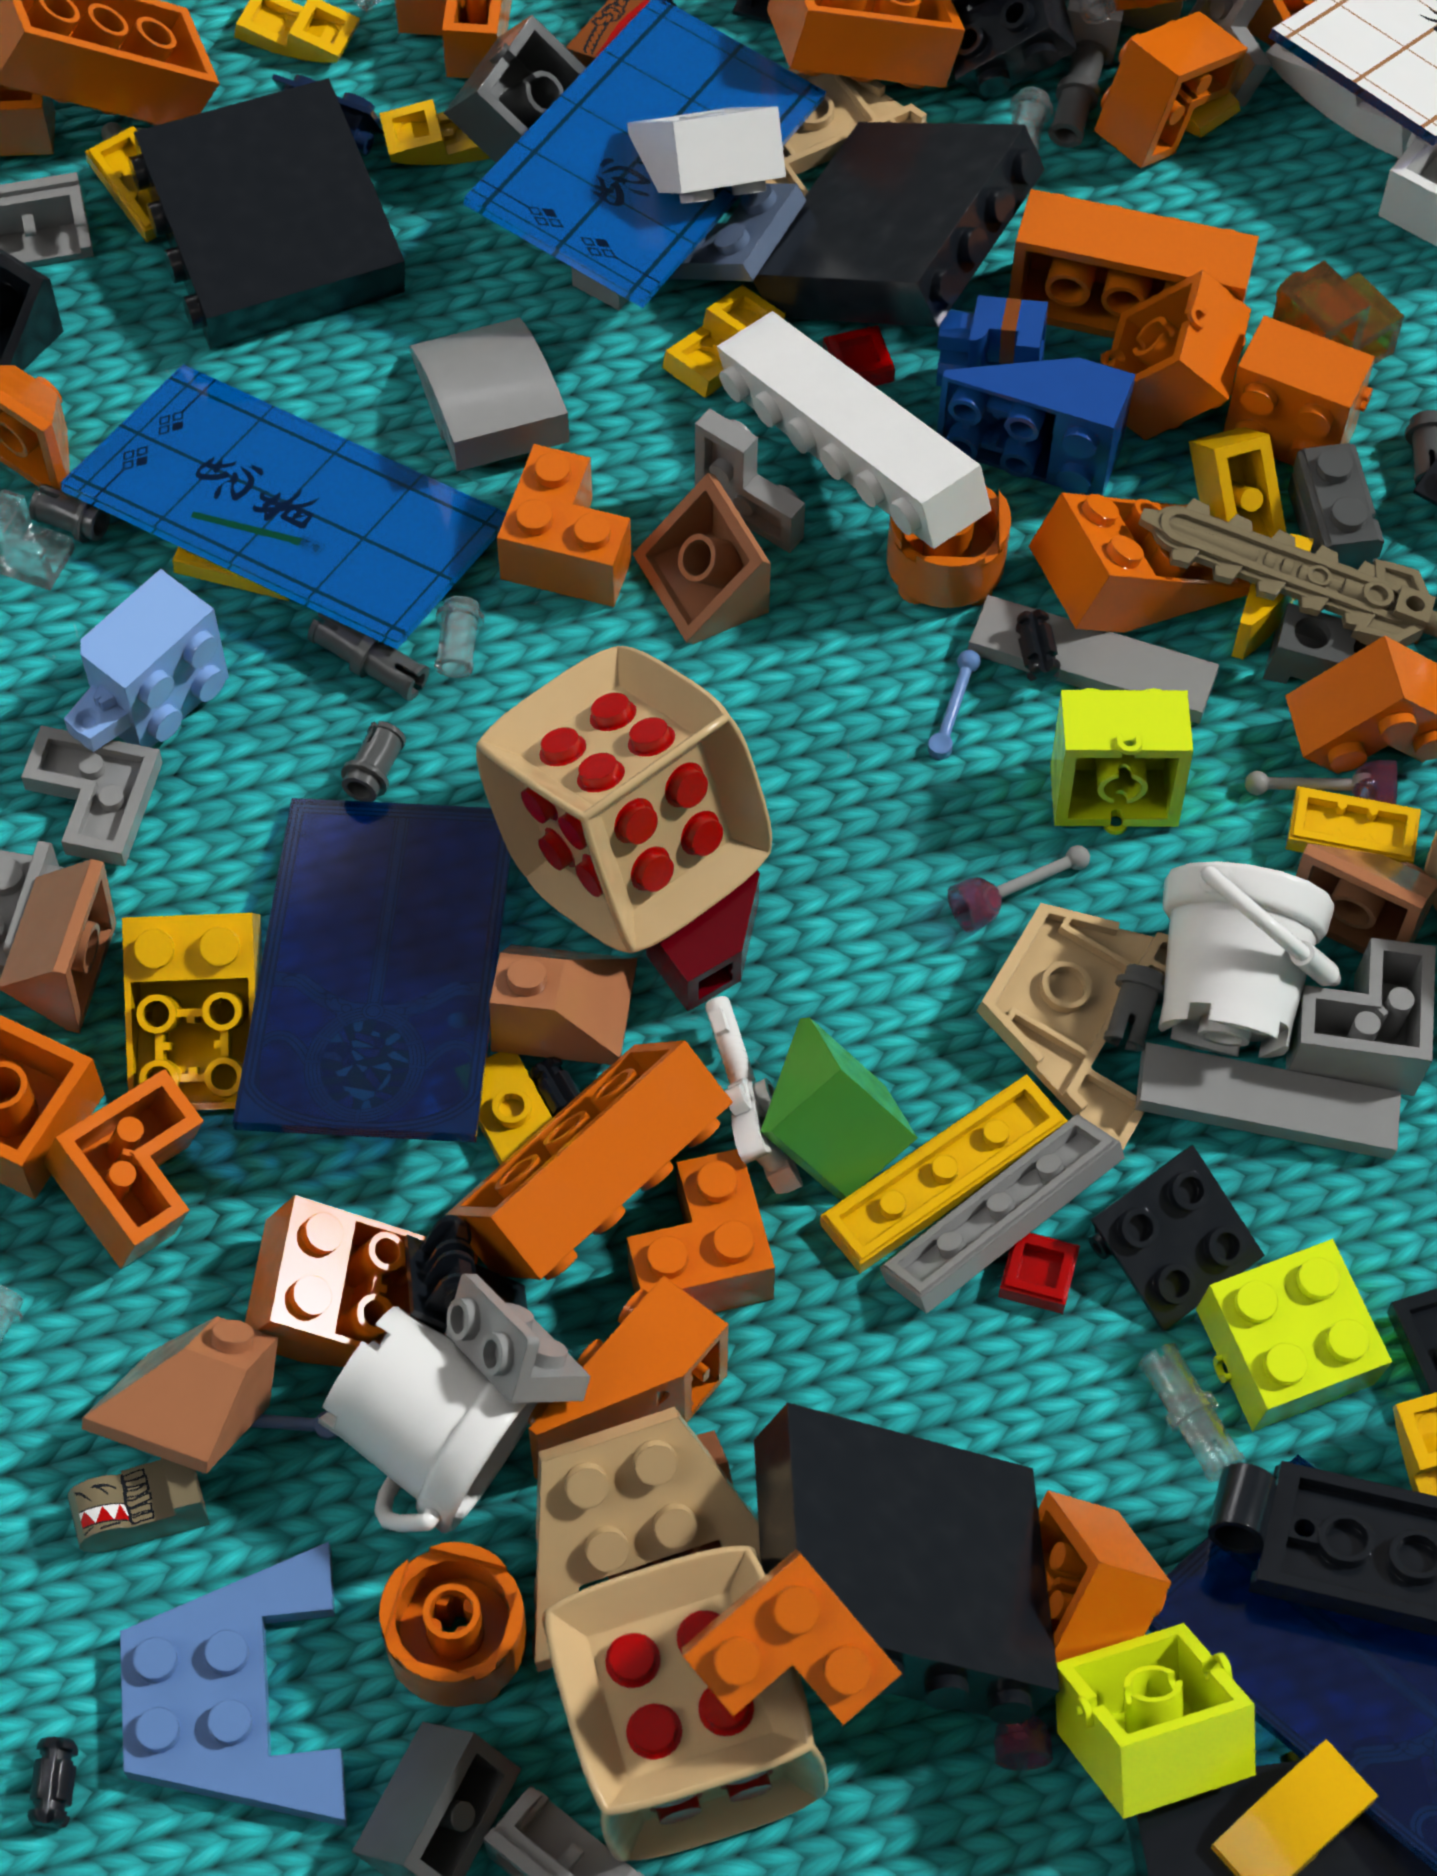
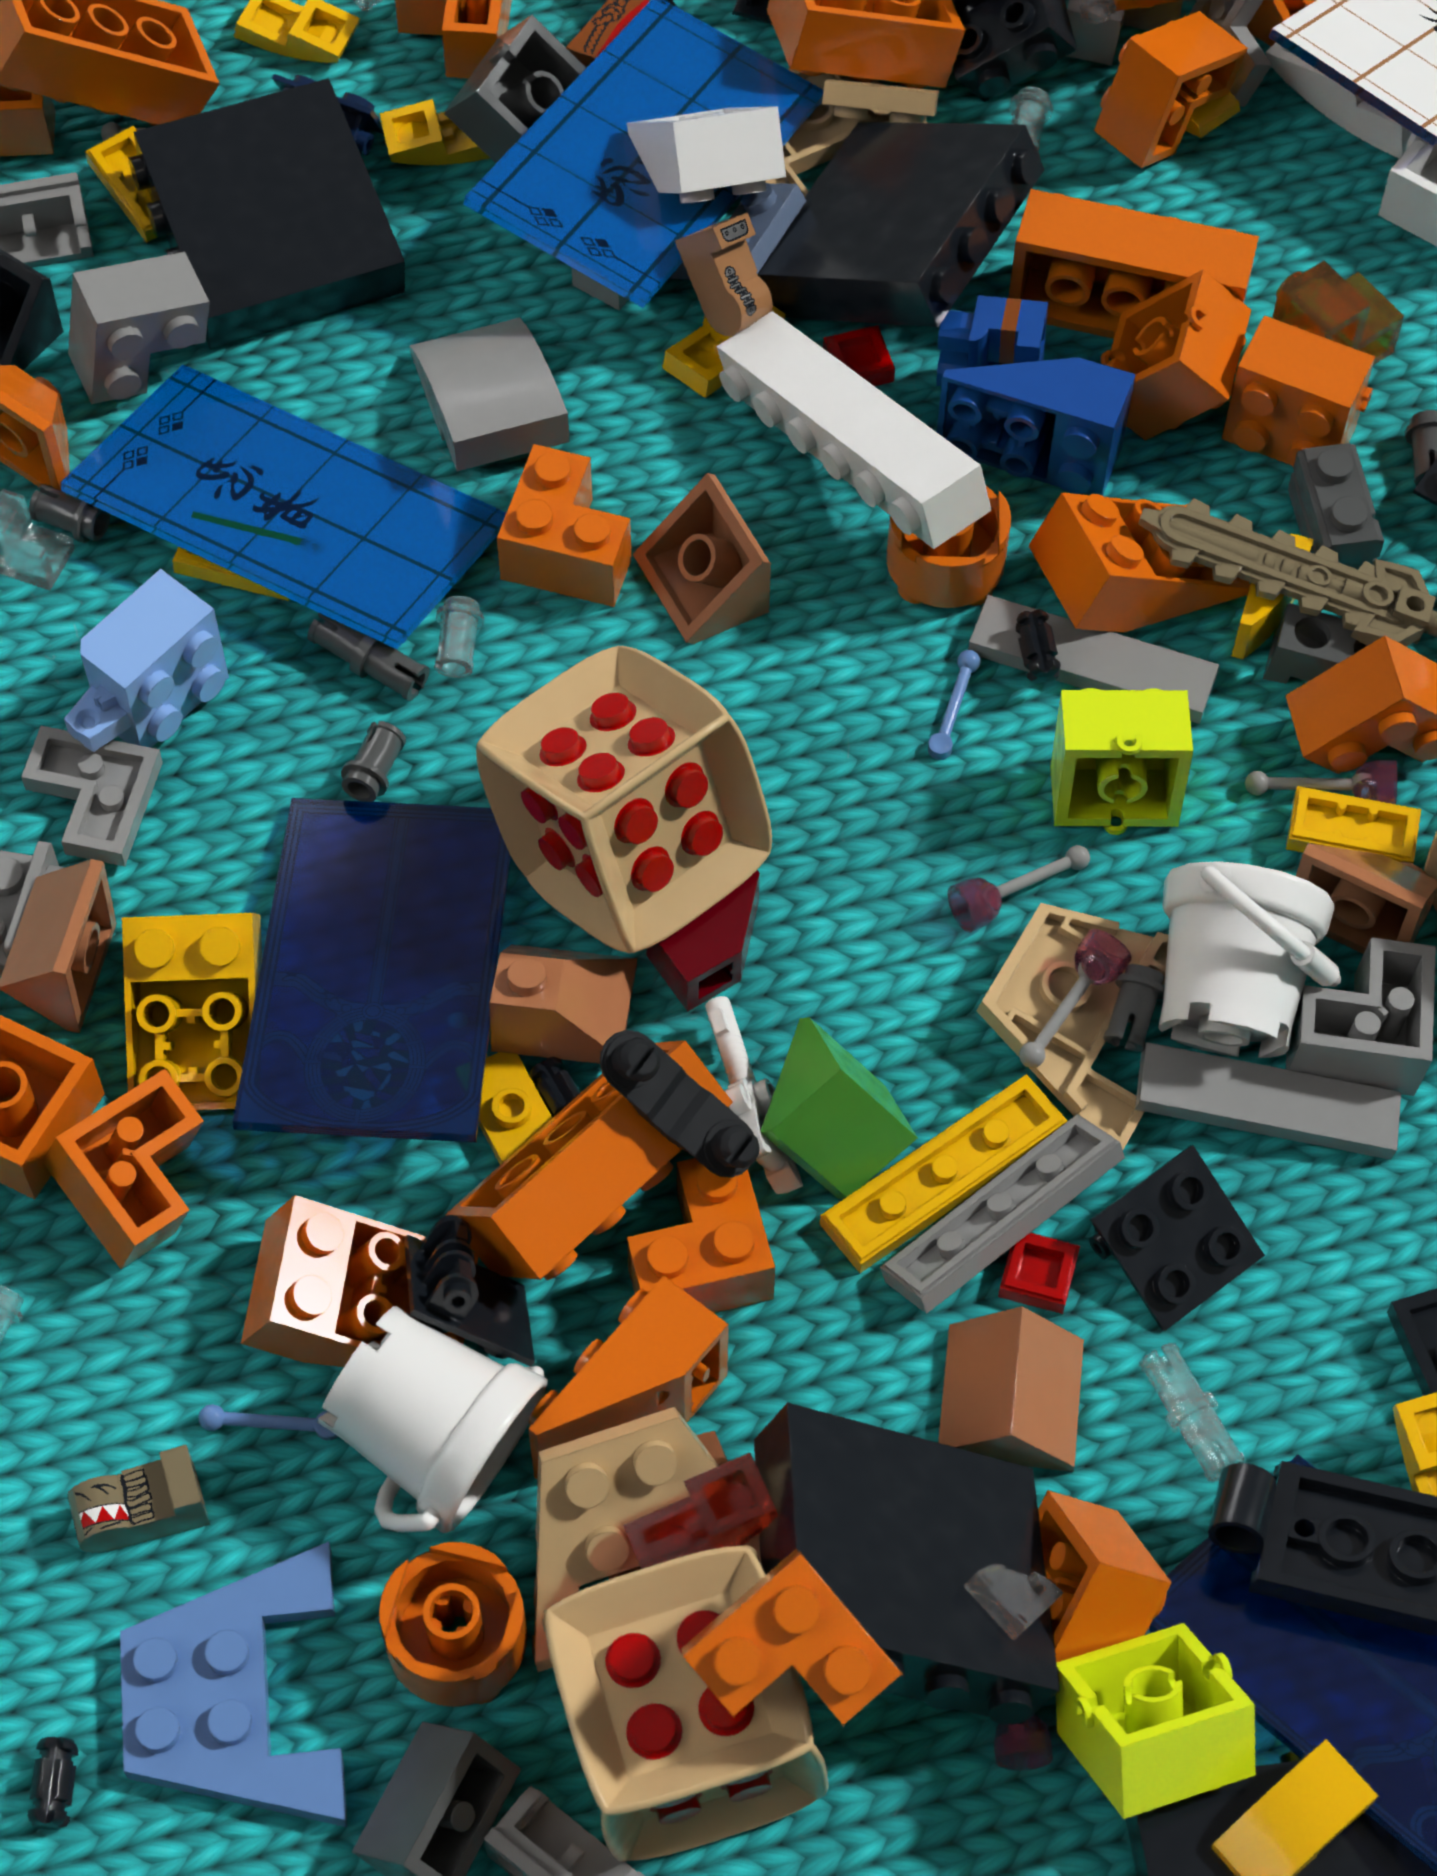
(127, 314): none -> light grey brick
(191, 1394): nougat slope -> none
(512, 1347): light grey bracket -> none
(678, 1104): none -> black piece
(722, 1510): none -> clear red slope
(726, 275): none -> medium nougat leg
(731, 454): light grey plate -> none
(903, 103): none -> tan plate
(1012, 1597): none -> clear tile
(1013, 1389): none -> nougat slope
(1077, 94): dark grey pin -> none
(1097, 962): none -> hinge
(1239, 477): yellow slope -> none
(1292, 1335): neon yellow brick -> none

